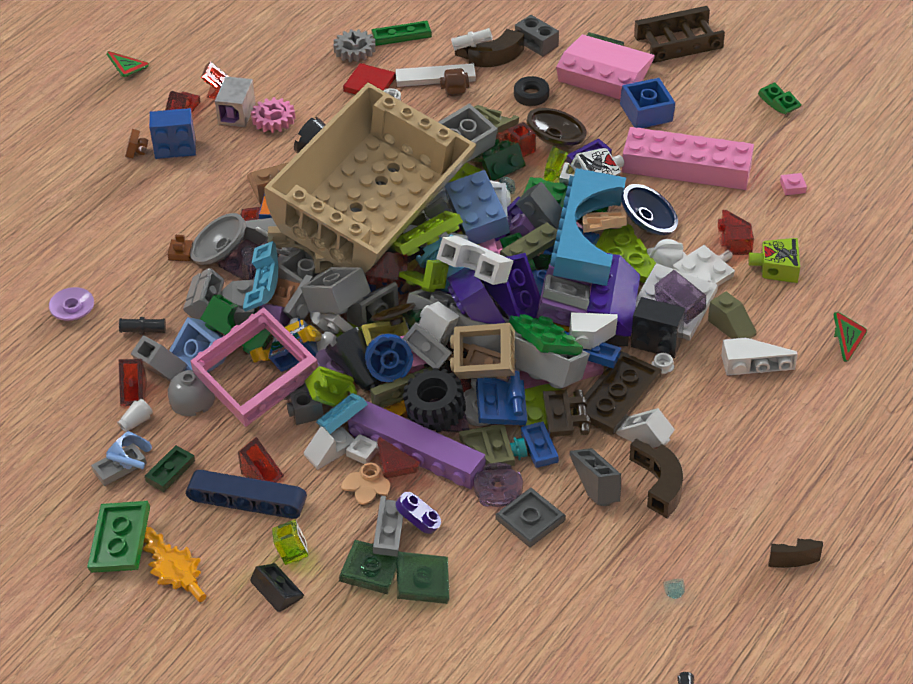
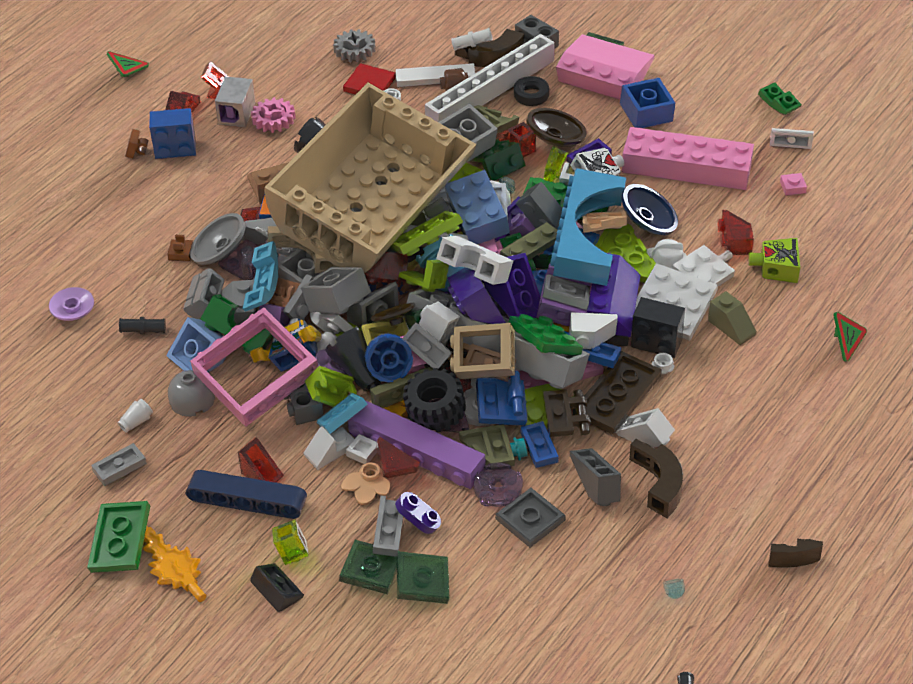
(117, 454): light blue helmet -> none
(132, 381): clear red slope -> none
(158, 358): light grey slope -> none
(169, 468): dark green plate -> none
(401, 33): green tile -> none
(494, 78): none -> white brick
(676, 22): dark brown fence -> none
(680, 292): clear purple brick -> none
(753, 356): white slope -> none
(791, 138): none -> white slope

